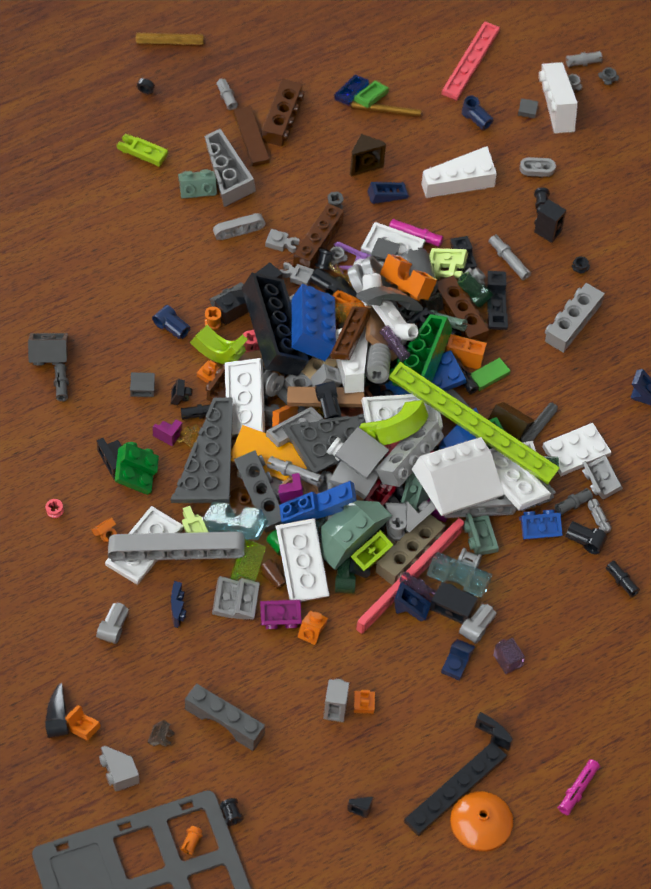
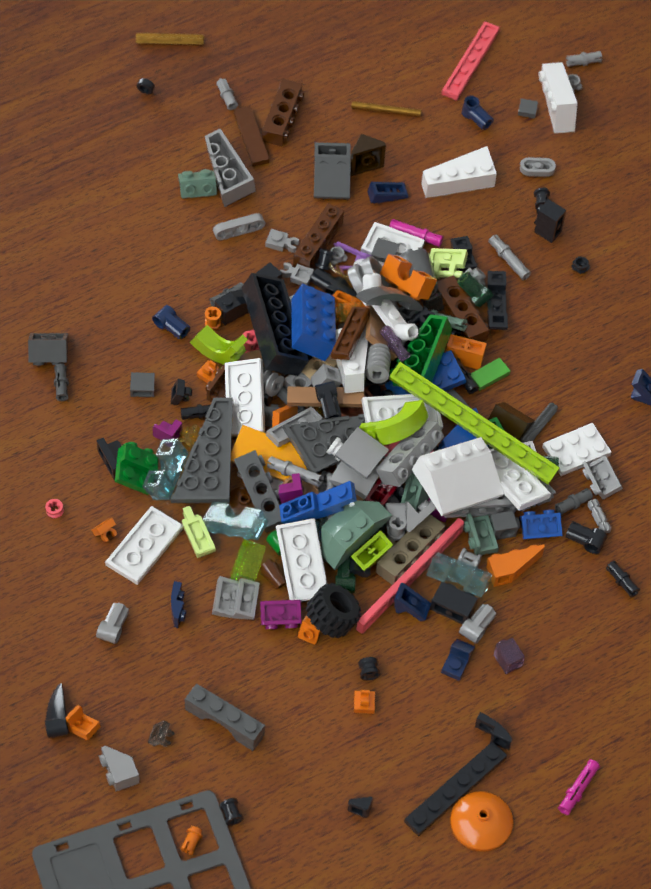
(143, 149): lime hinge -> none
(162, 482): none -> clear light blue arch
(176, 546): light grey beam -> none
(332, 170): none -> dark grey slope
(333, 199): dark grey bush -> none
(333, 610): none -> black tyre
(336, 700): light grey brick -> none
(350, 89): clear blue plate -> none
(369, 668): none -> black wheel
(371, 94): bright green tile -> none
(418, 586): clear purple pin -> none
(504, 524): none -> dark grey brick
(511, 565): none -> orange slope
(582, 308): light grey brick -> none
(608, 76): dark grey plate -> none

